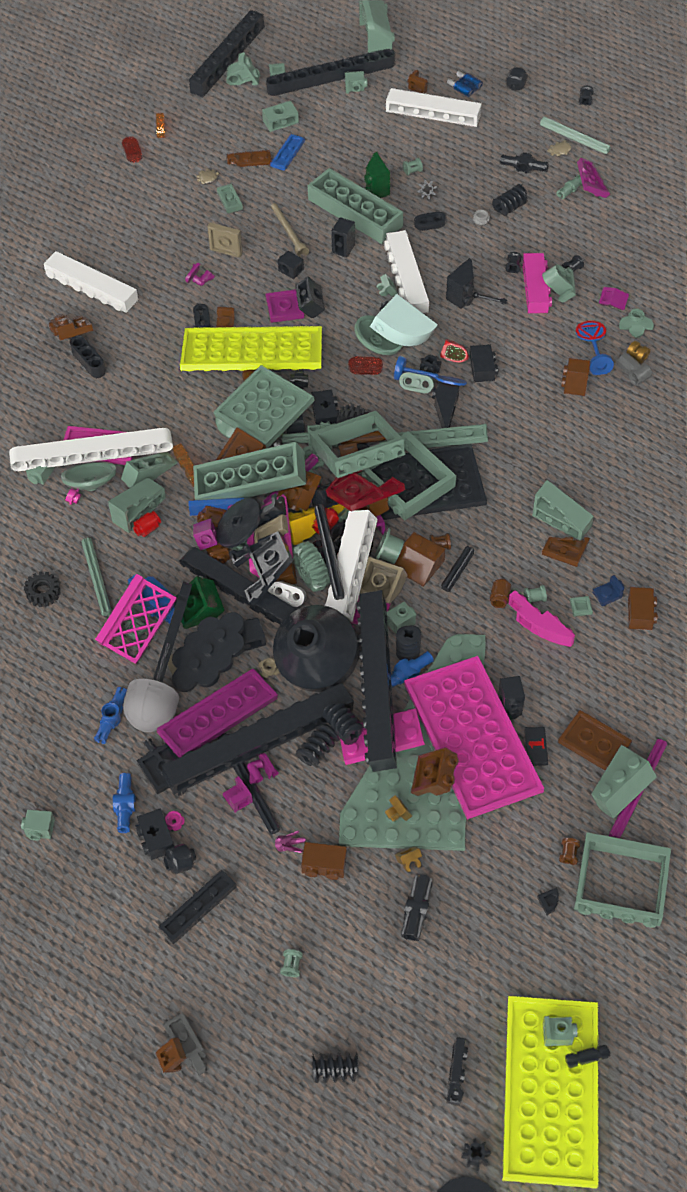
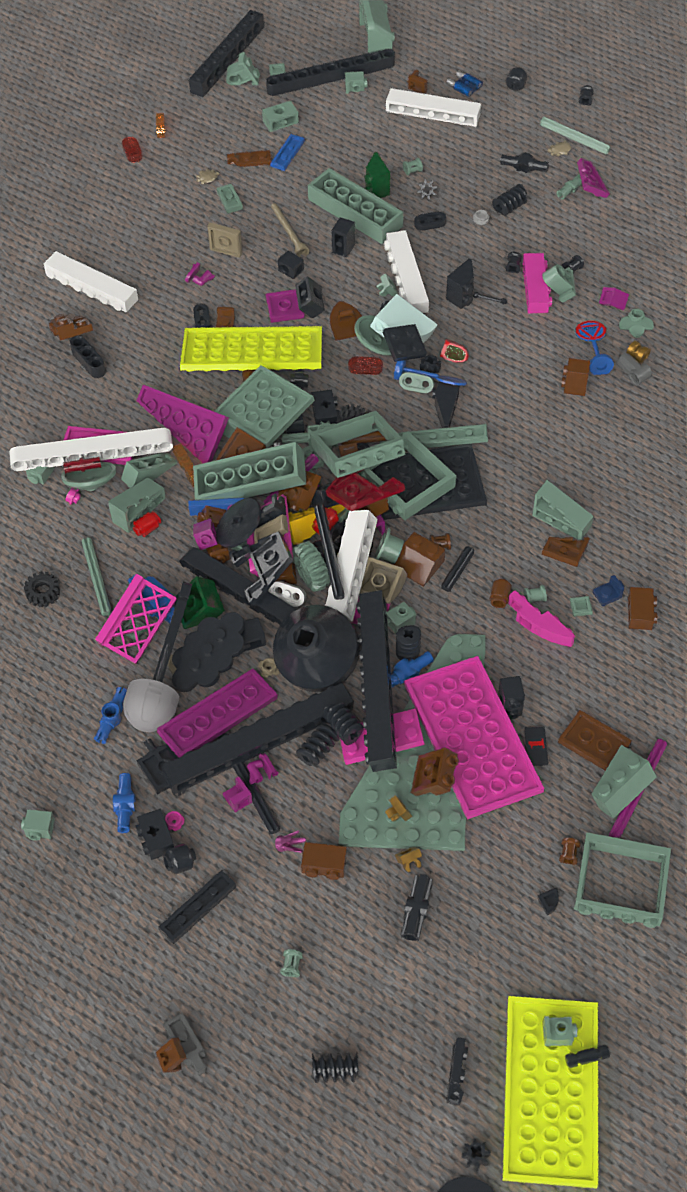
(82, 464): none -> dark red pin
(195, 425): none -> magenta wing
(343, 320): none -> reddish brown shield
(404, 342): none -> black plate
(482, 363): black brick -> none

